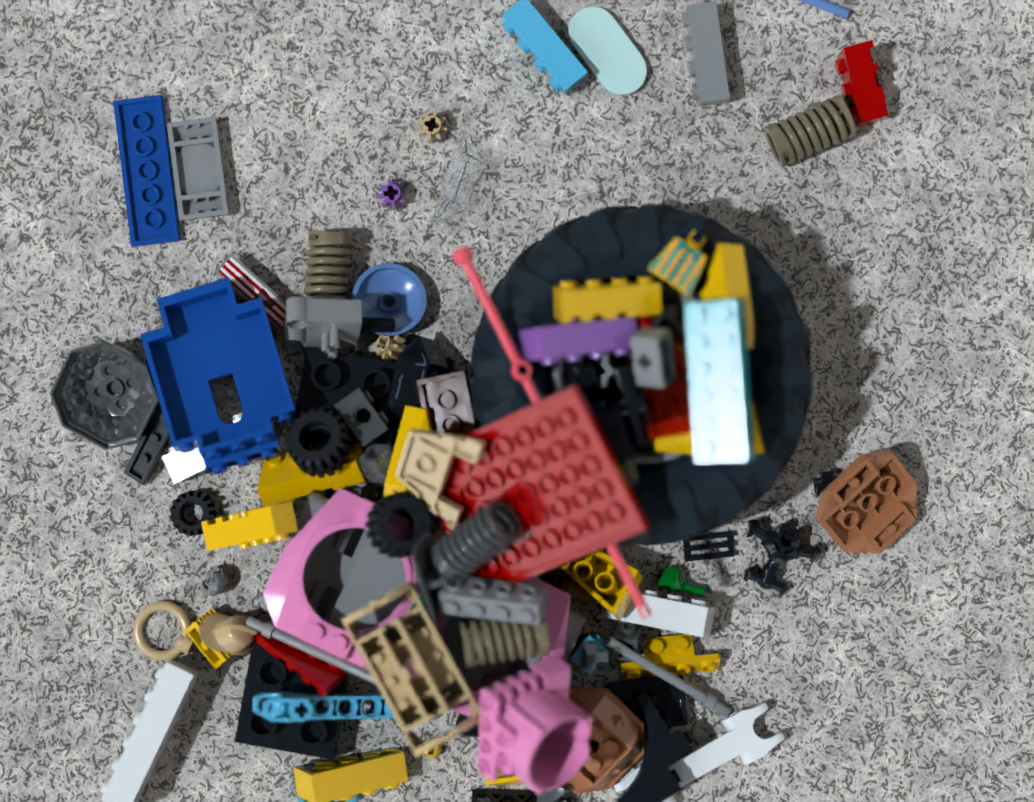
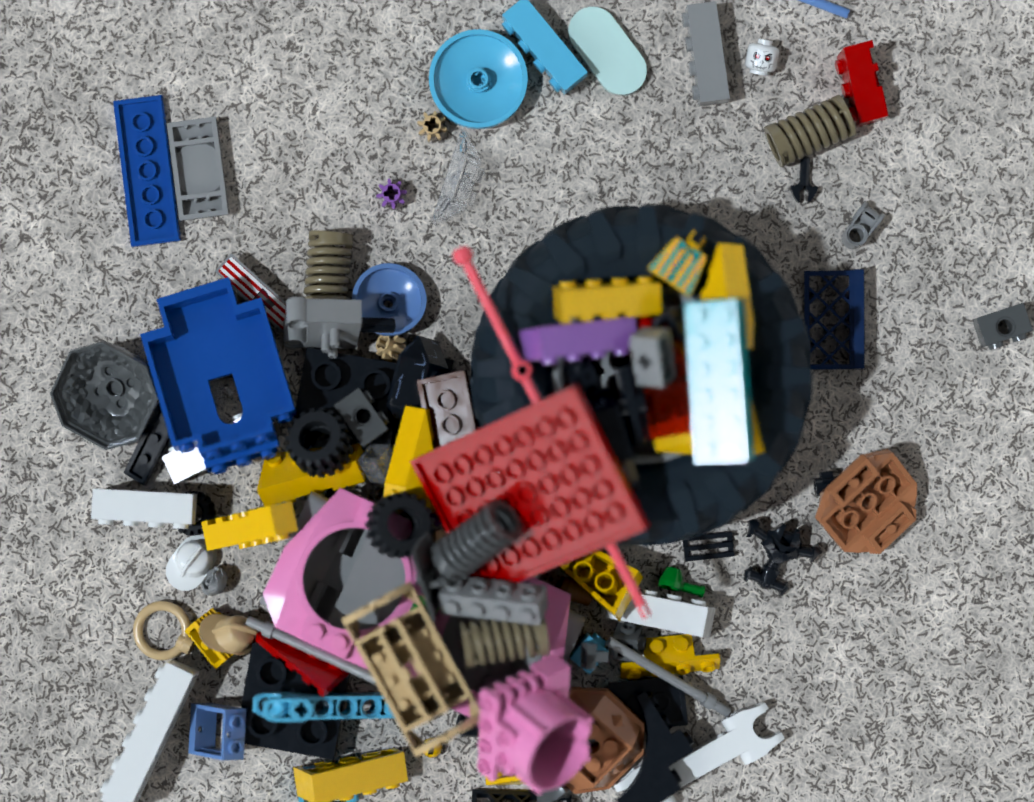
(144, 507): none -> white wedge
(190, 563): none -> white piece
(203, 742): none -> medium blue window
(427, 464): tan wing -> none
(478, 79): none -> medium azure dish
(762, 57): none -> white head
(803, 182): none -> black bar
(856, 318): none -> dark blue fence
(864, 223): none -> light grey piece
(987, 326): none -> dark grey brick

